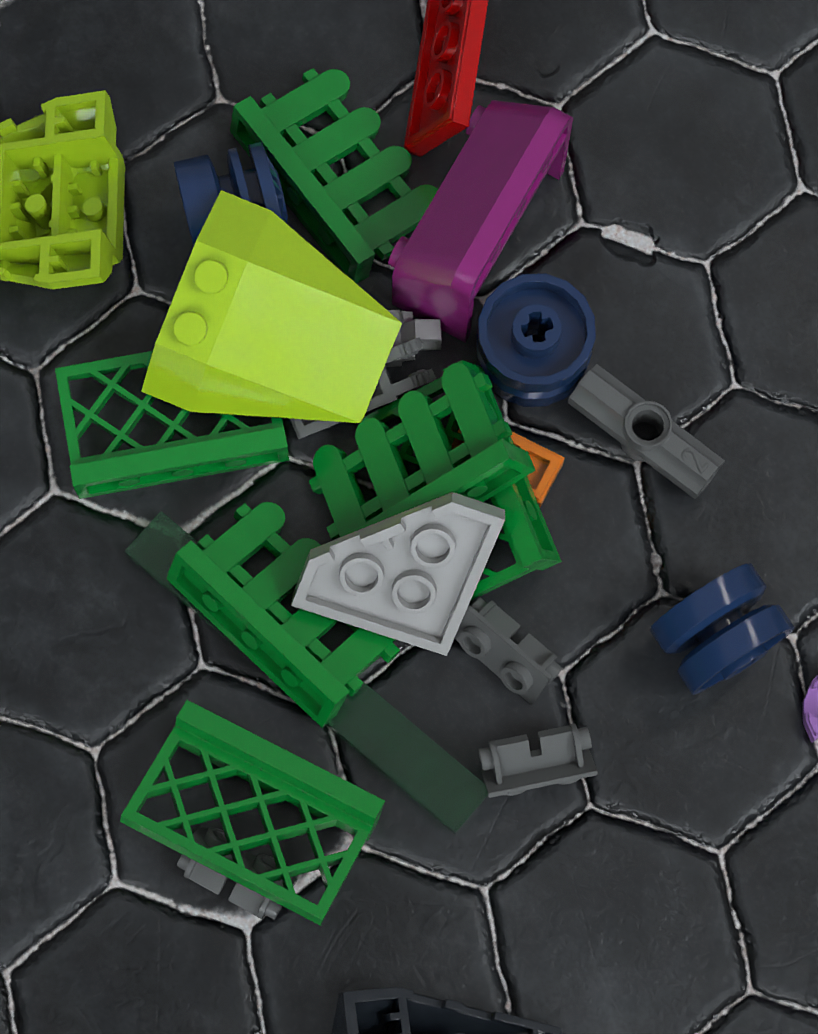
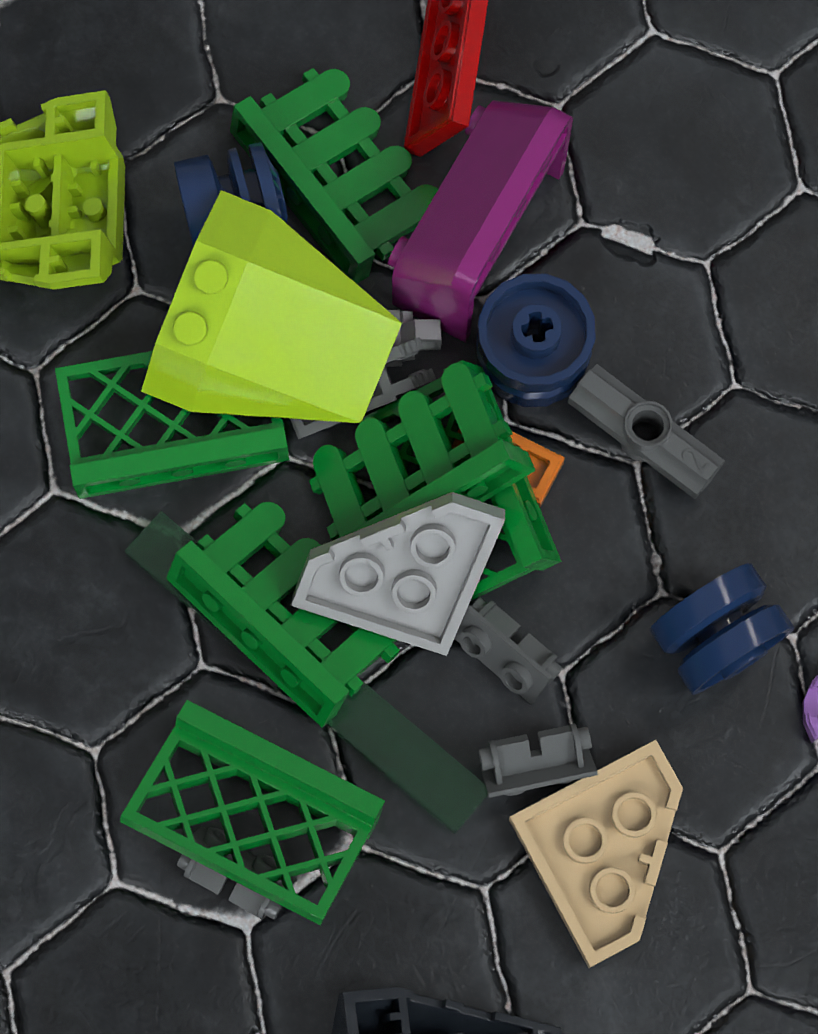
(604, 848): none -> tan plate

